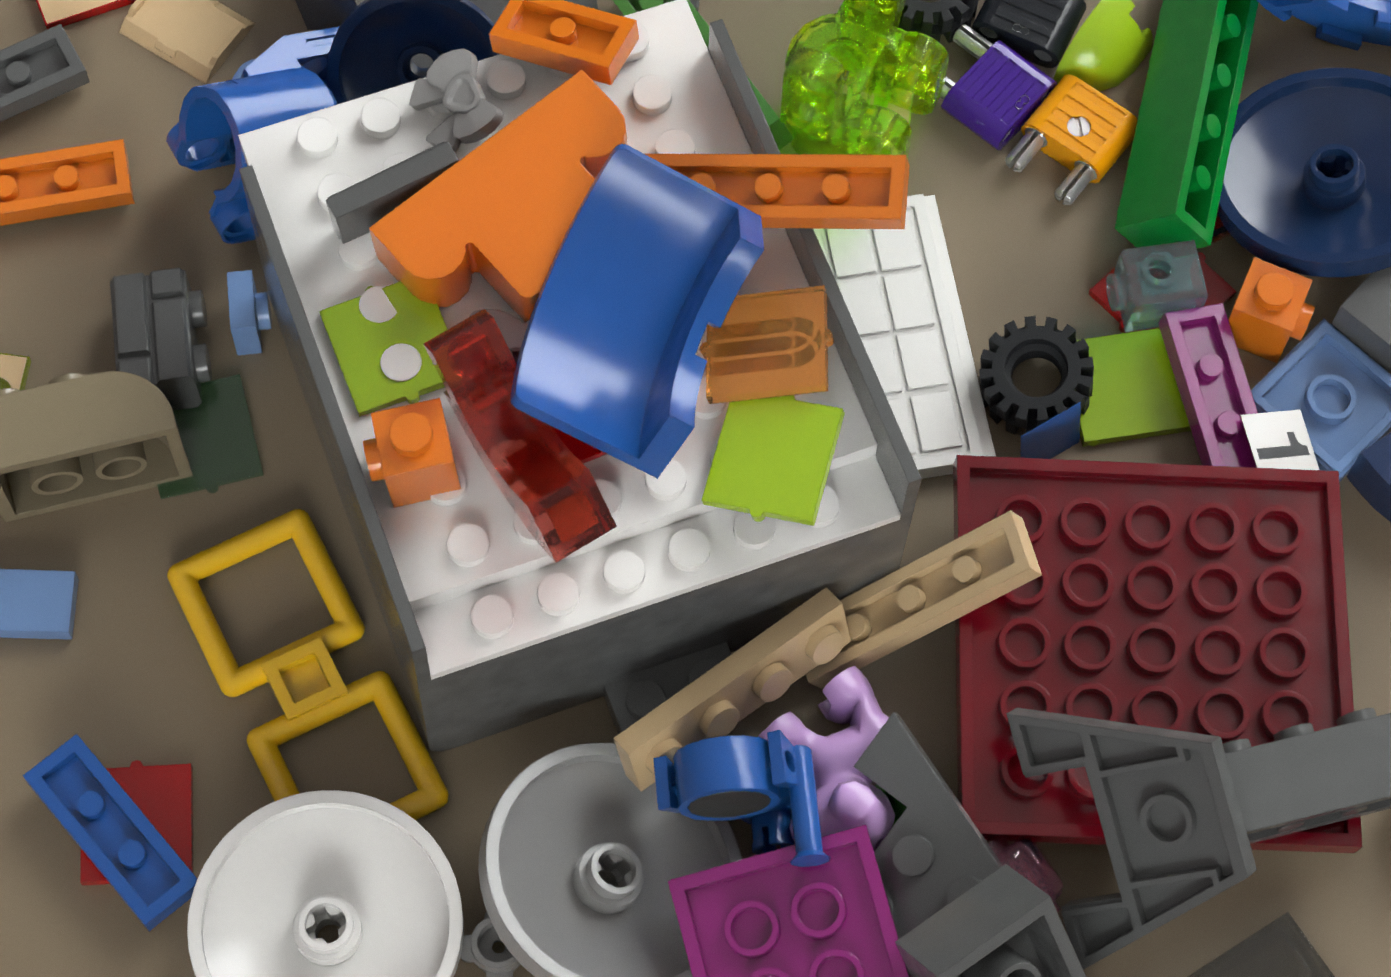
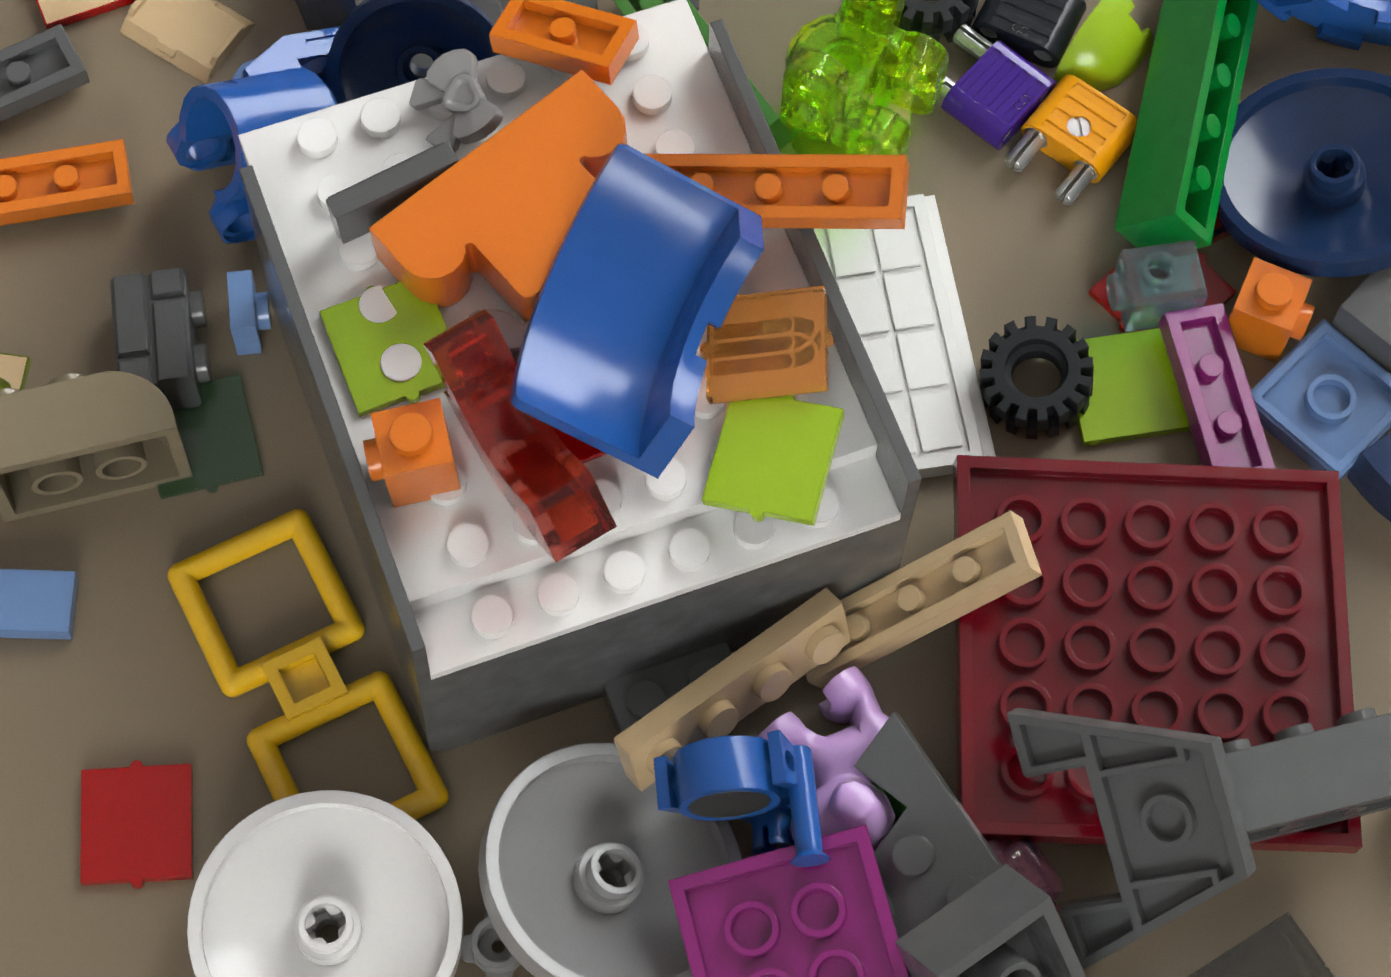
(112, 832): blue plate -> none
(1053, 435): blue sticker -> none
(1279, 440): white sticker -> none

